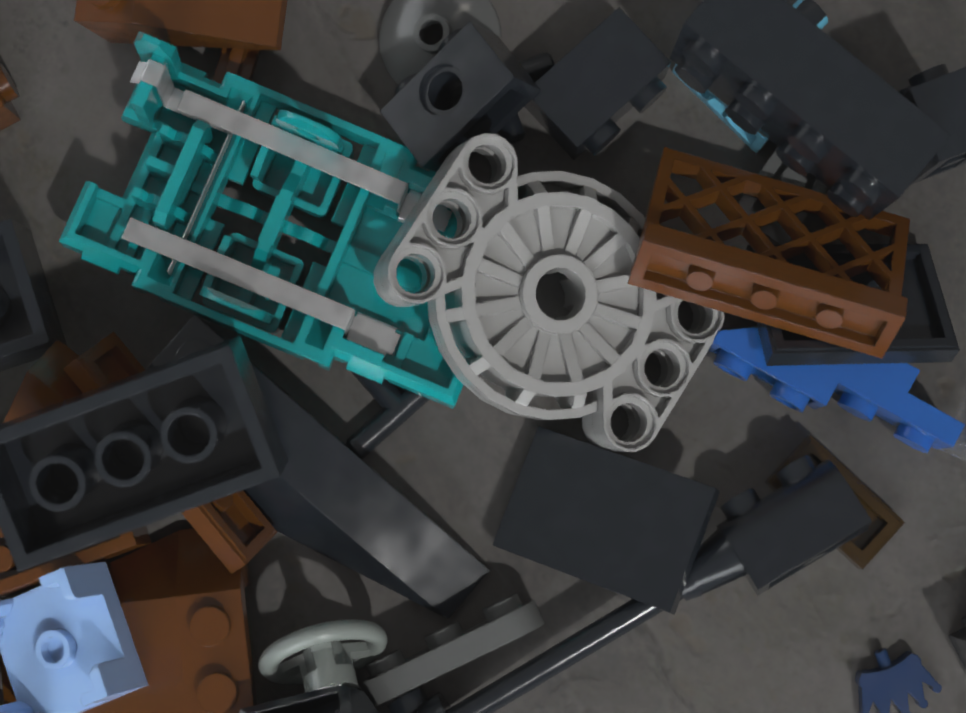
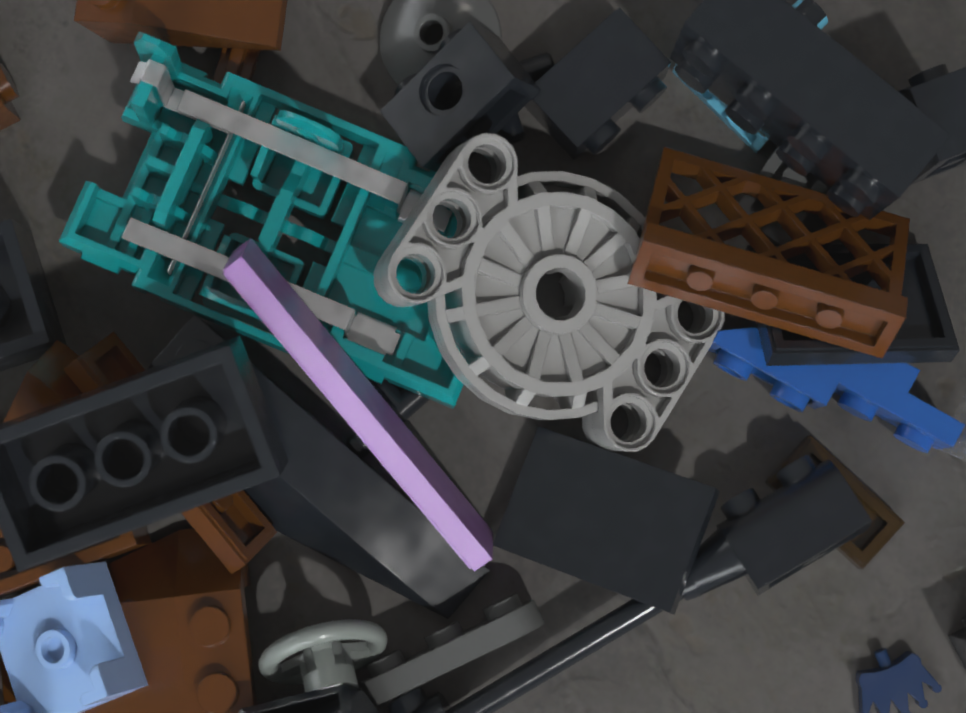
(359, 403): none -> medium lavender tile

